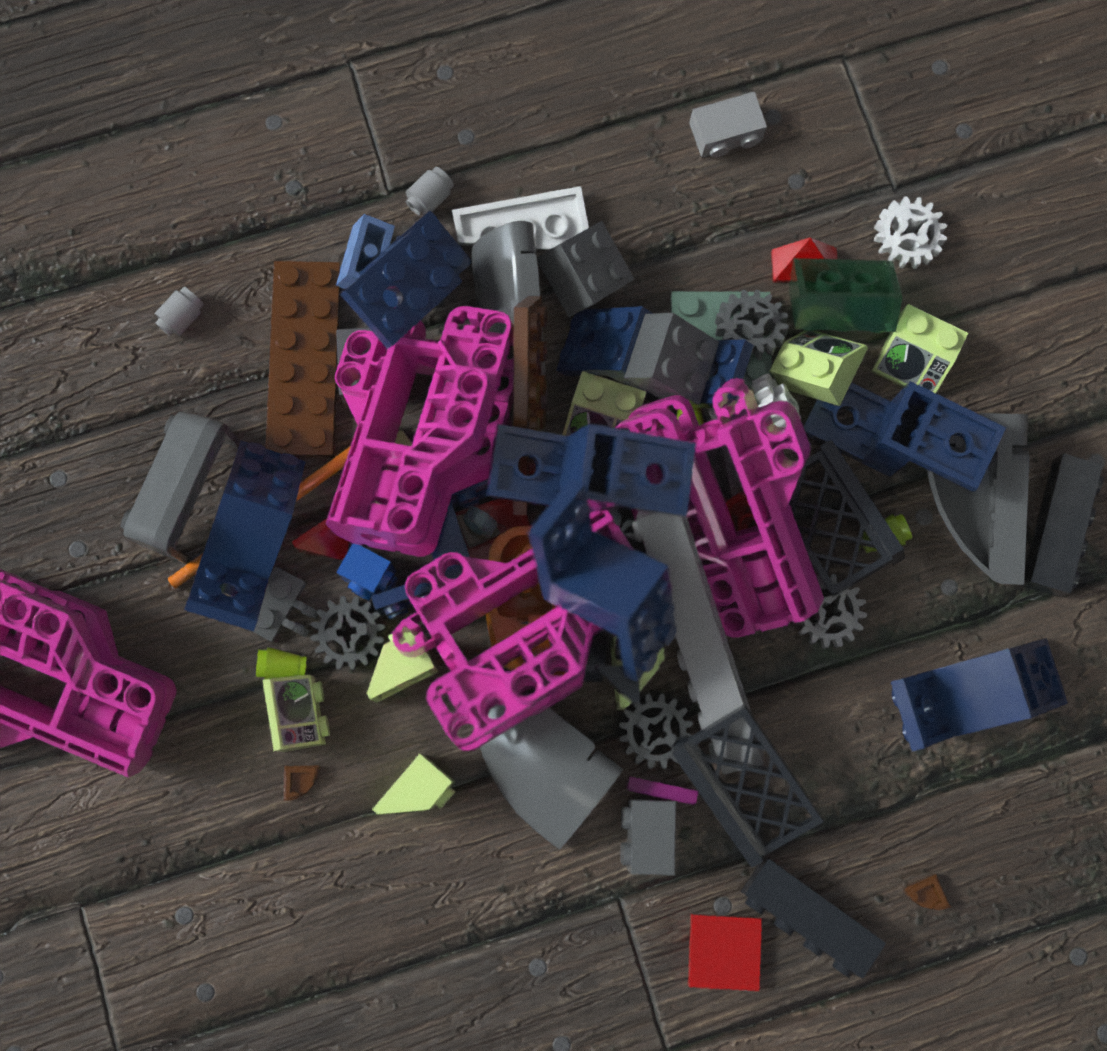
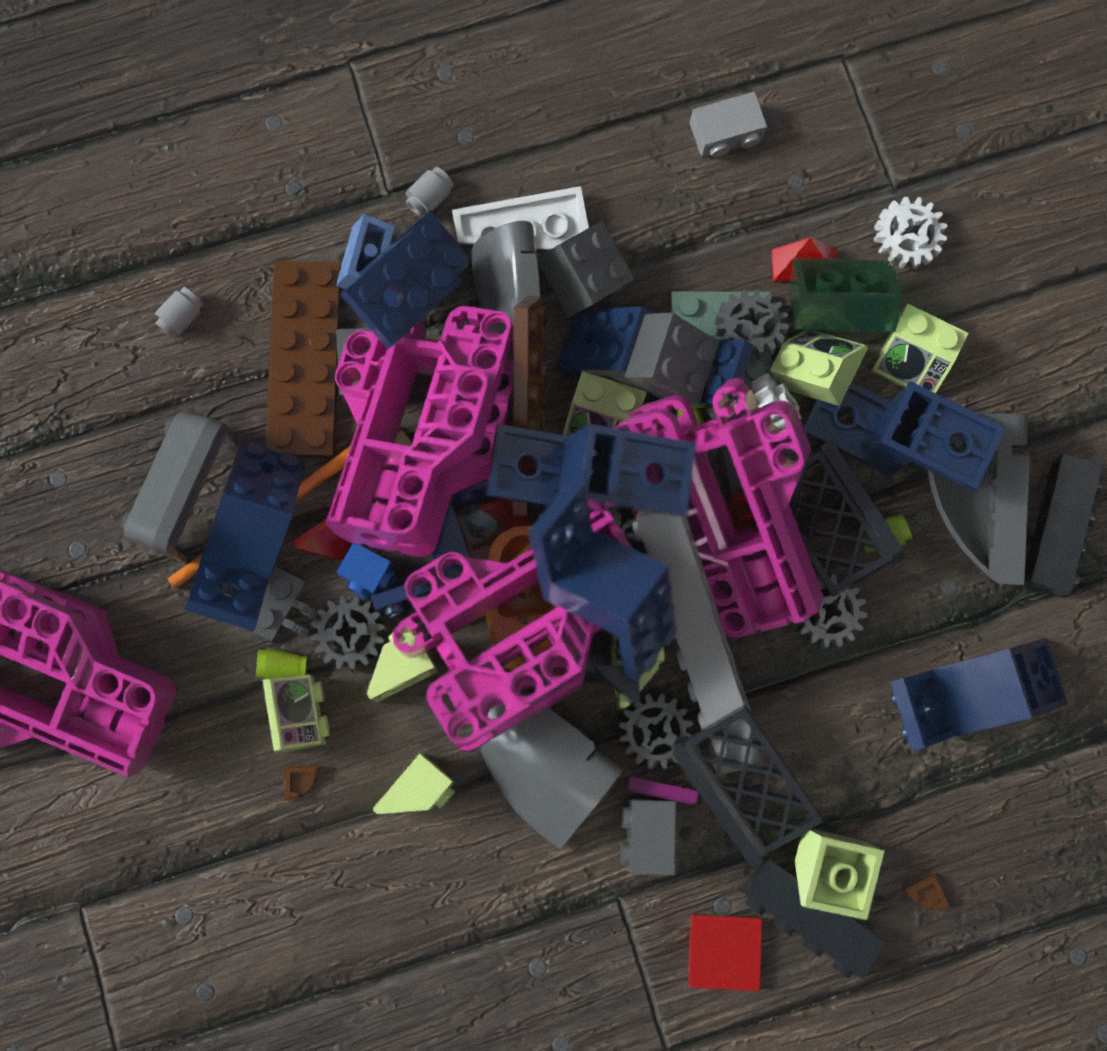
(837, 873): none -> yellowish green slope

